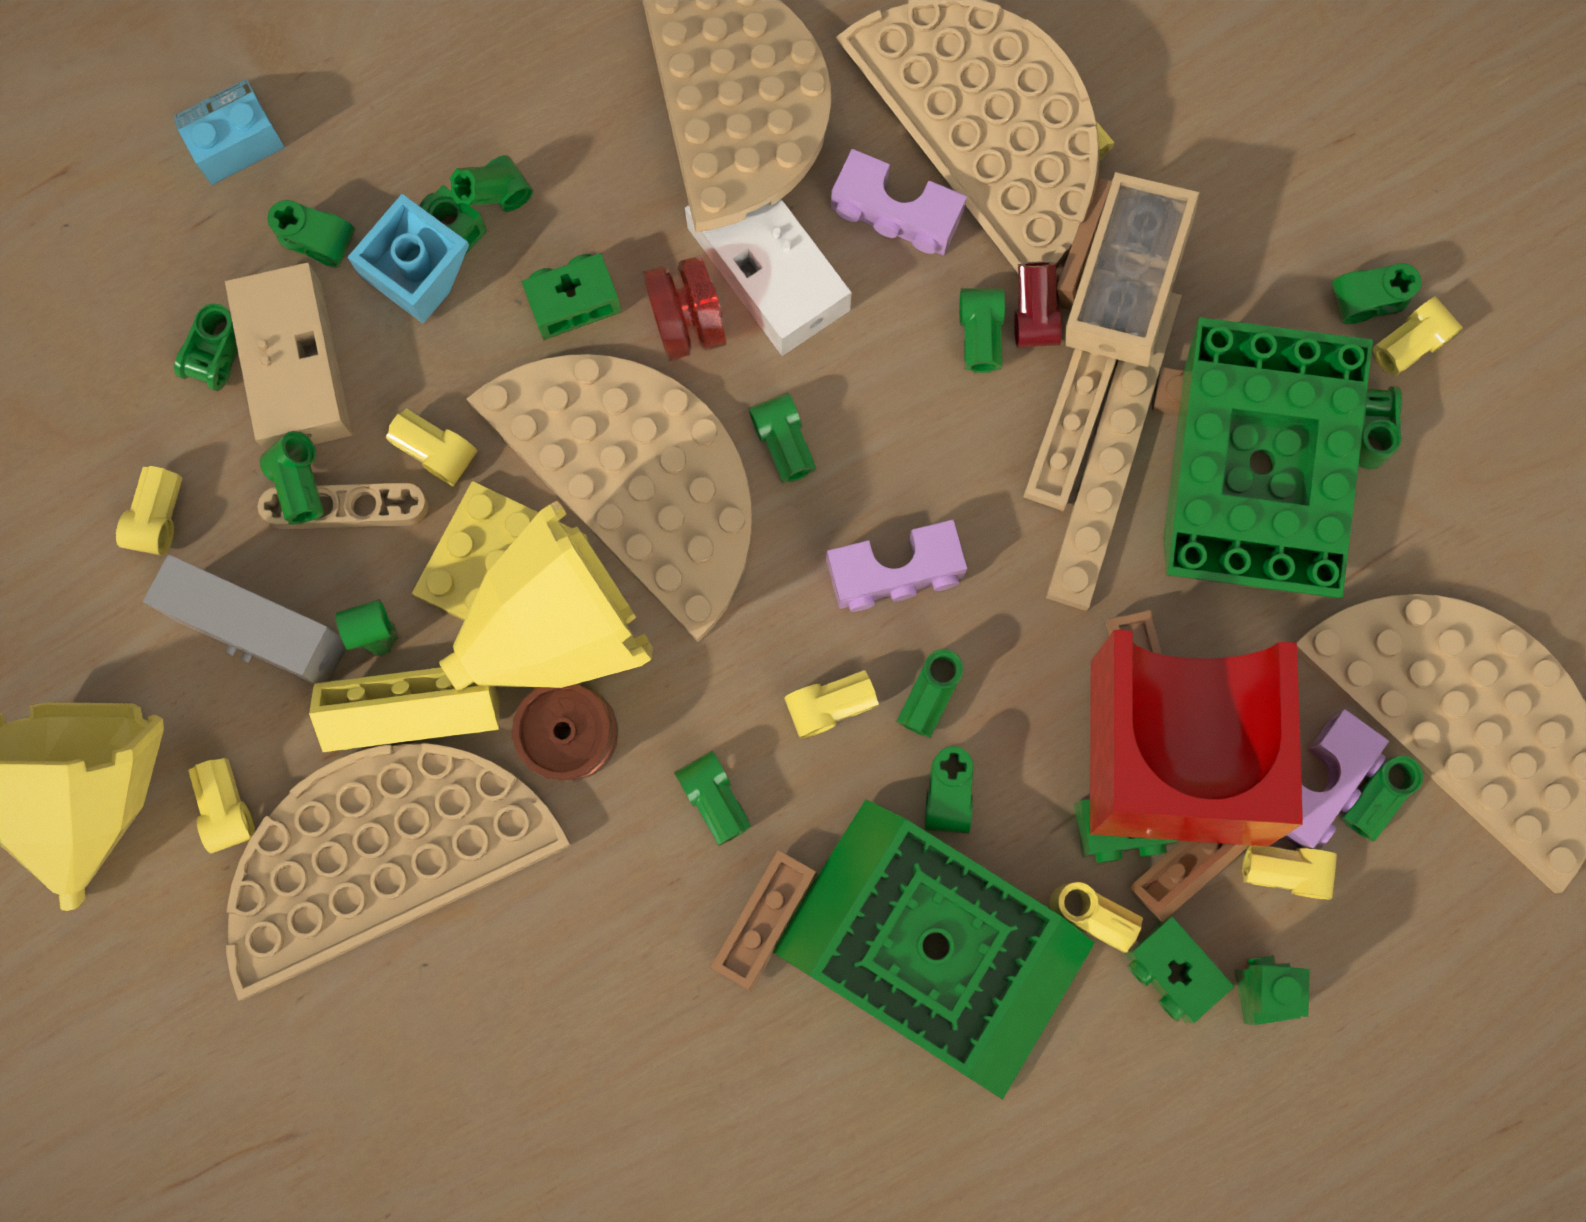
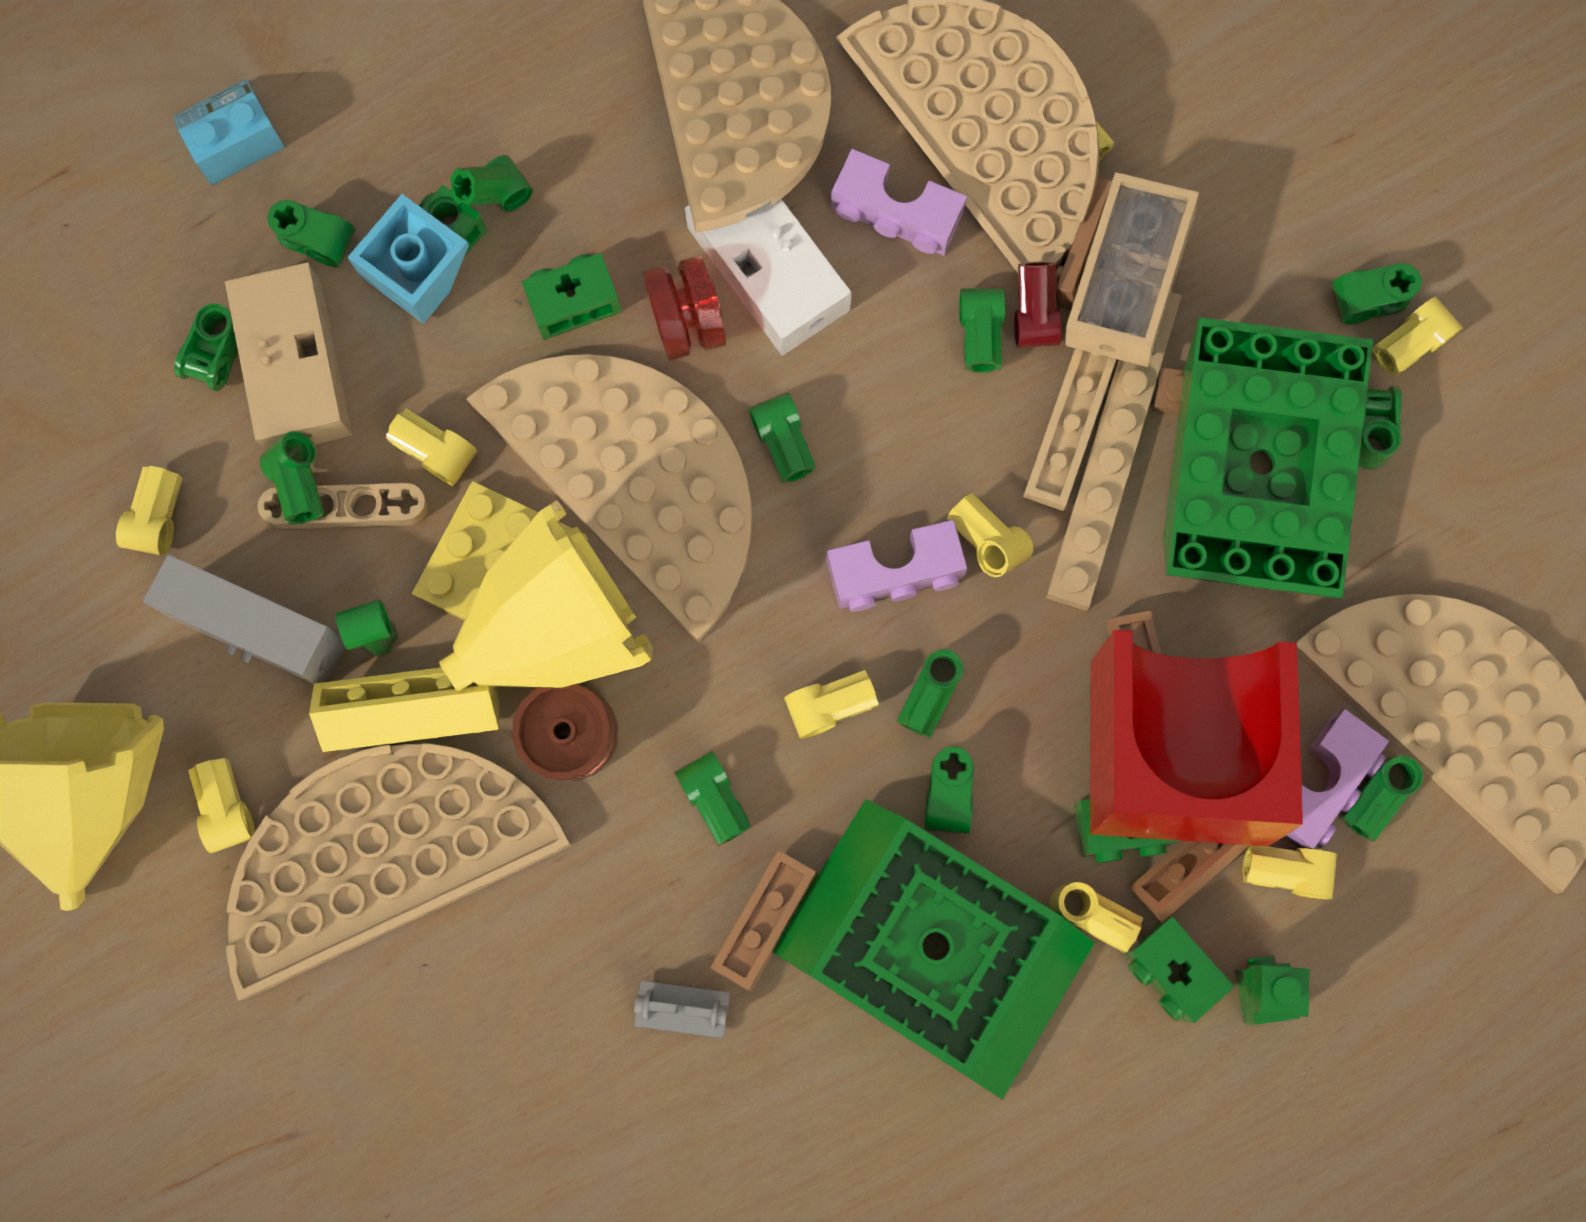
(681, 1009): none -> light grey hinge
(997, 545): none -> light yellow piece

